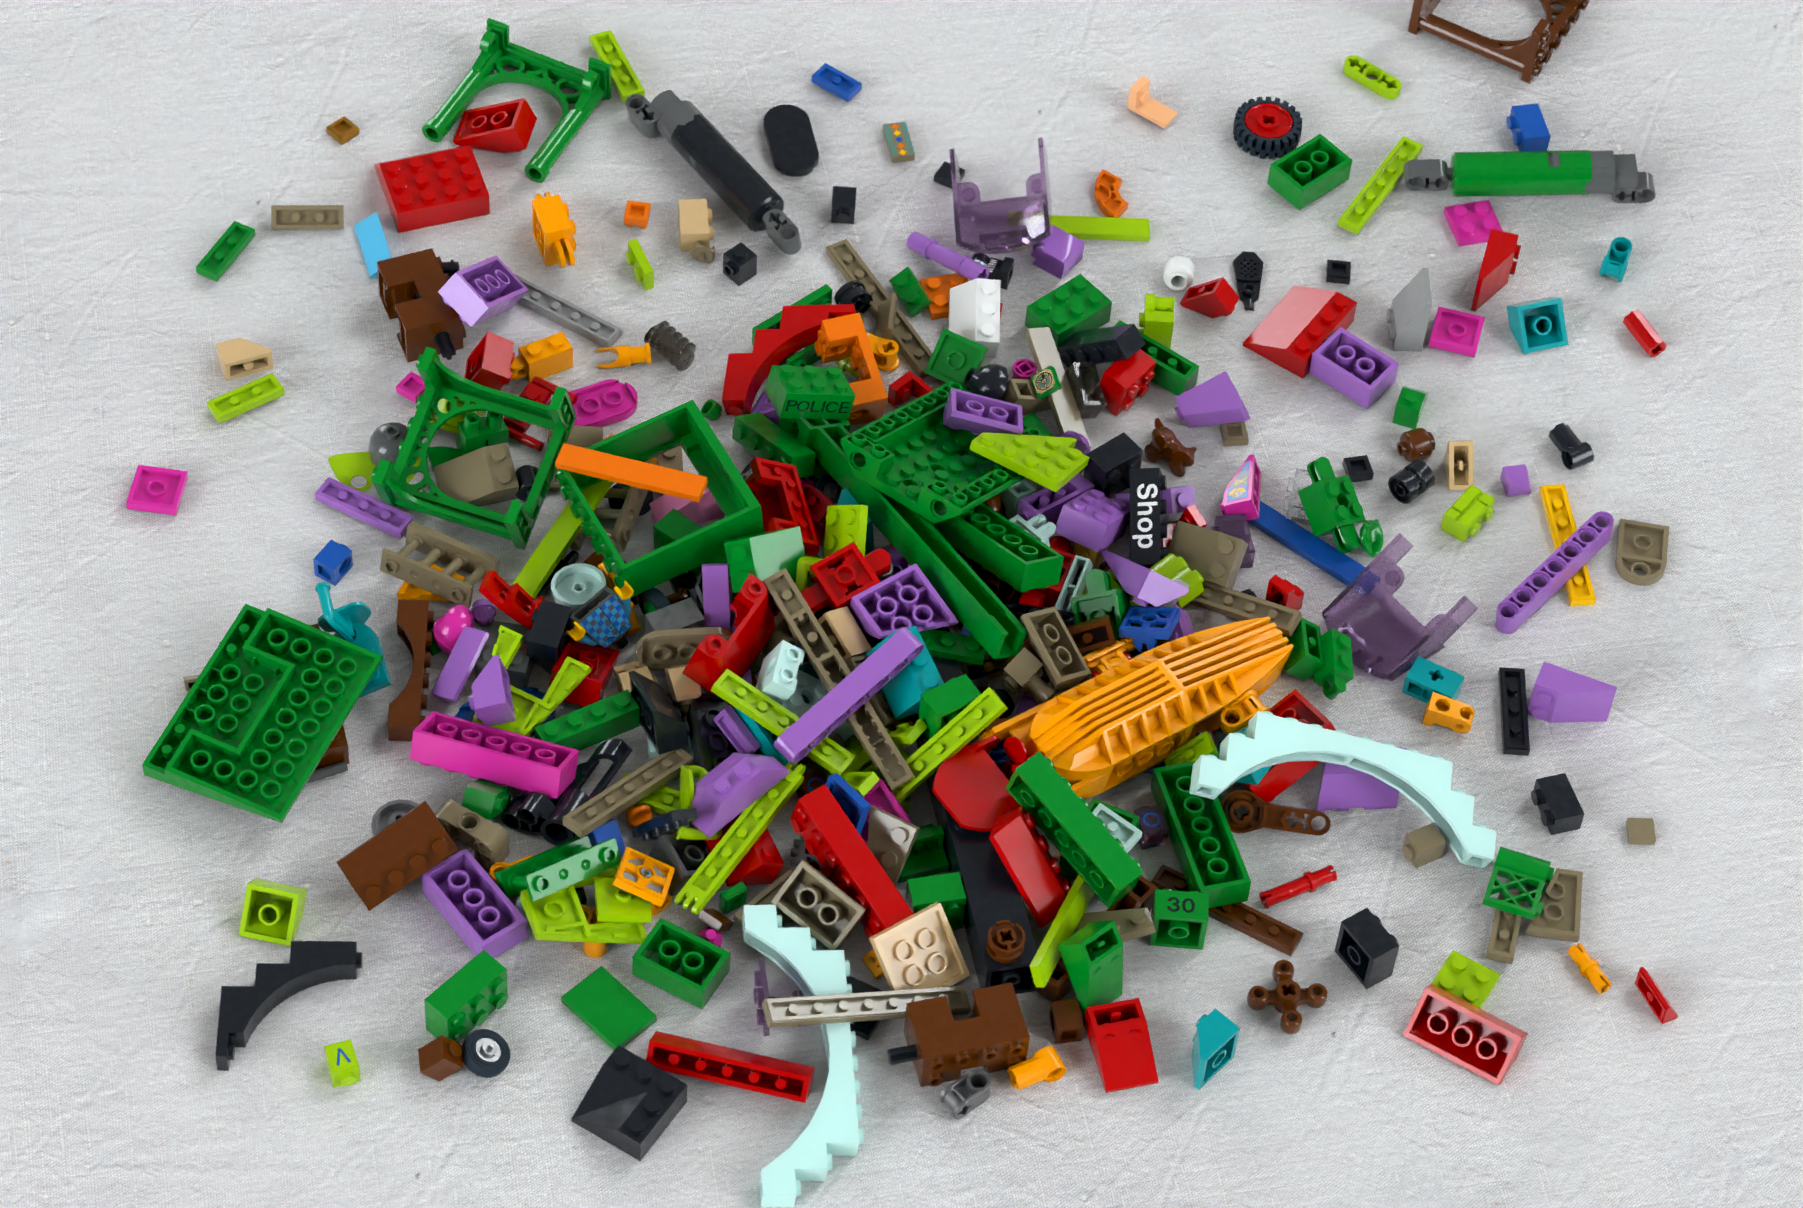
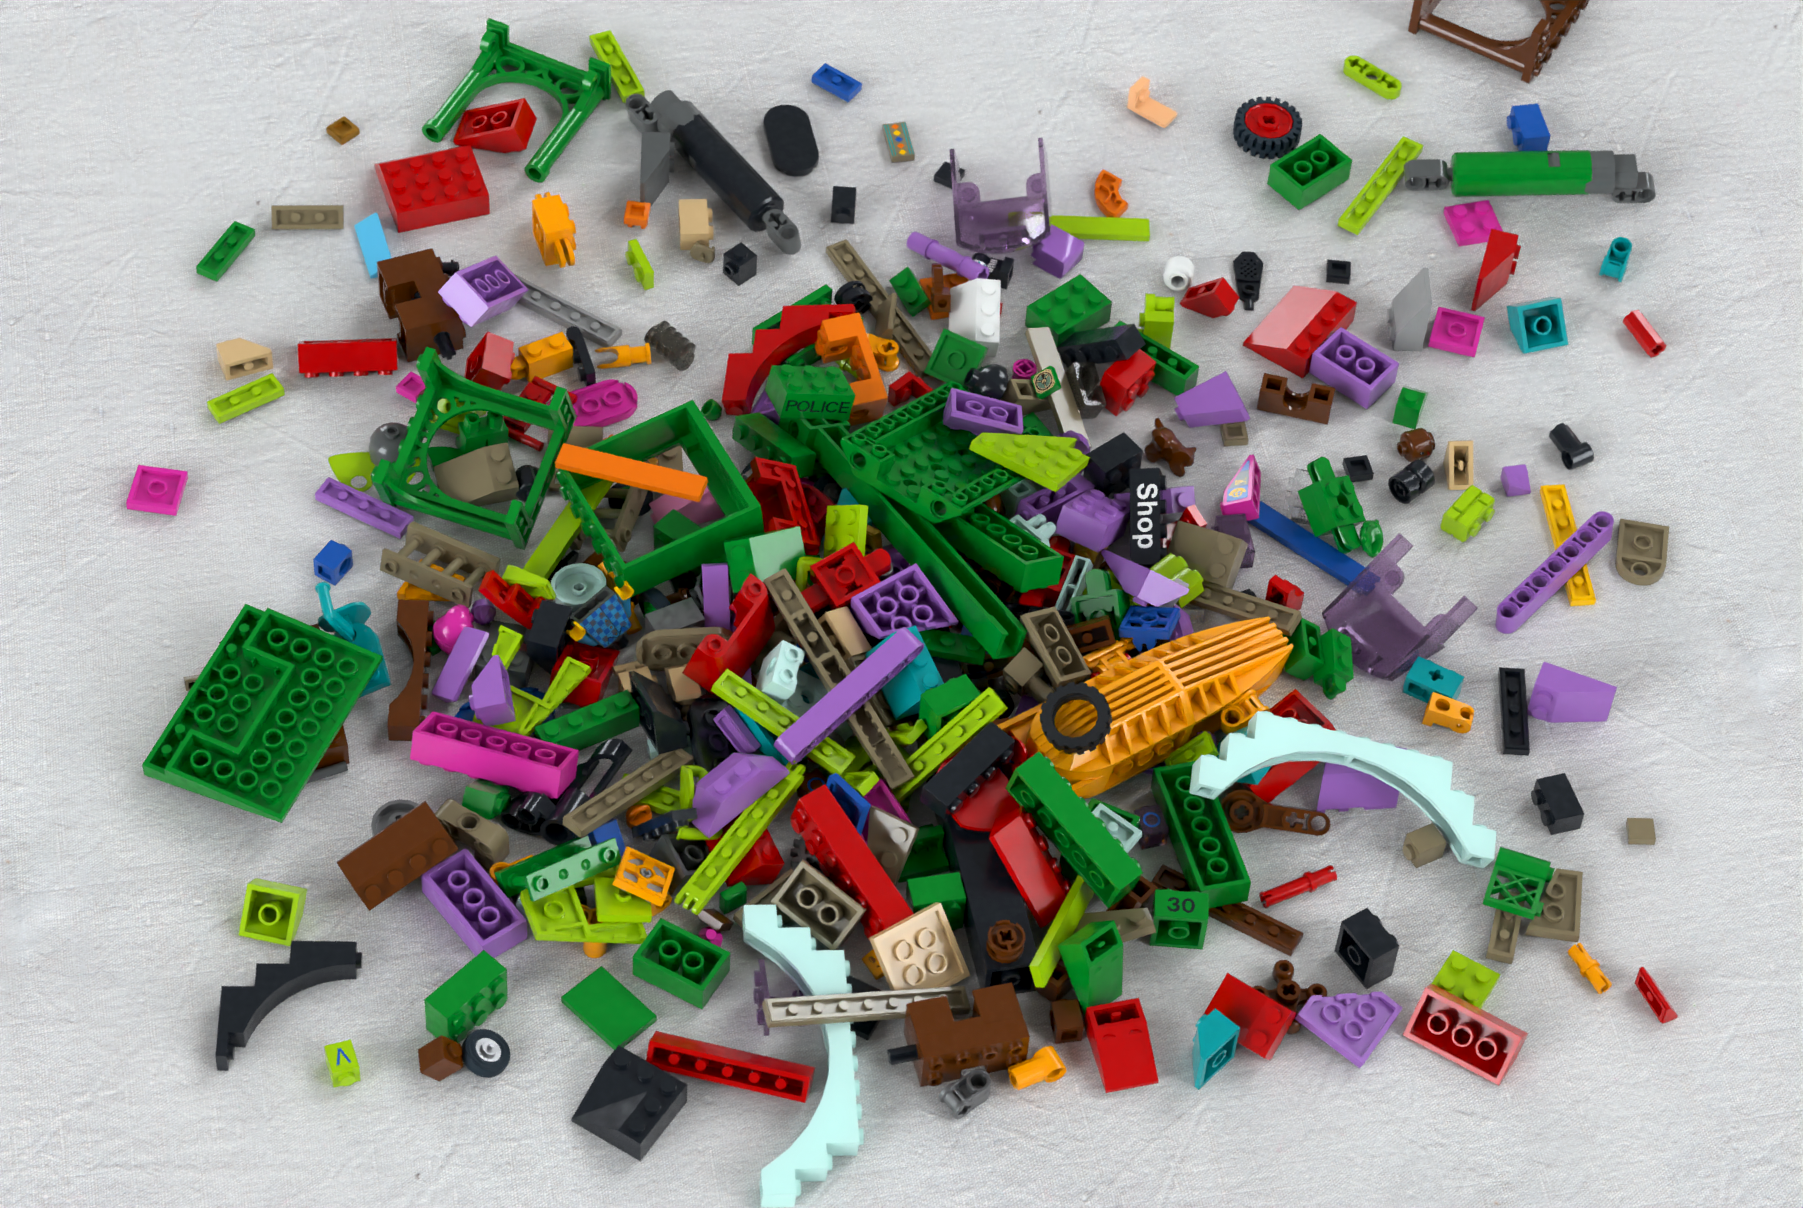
(347, 356): none -> red slope
(531, 583): none -> lime slope
(581, 356): none -> black hinge
(655, 164): none -> dark grey slope
(873, 539): none -> pearl gold tile
(939, 294): none -> reddish brown piece
(968, 770): none -> black brick
(1075, 692): none -> black tyre
(1260, 1018): none -> red slope
(1279, 399): none -> reddish brown arch
(1350, 1022): none -> medium lavender plate

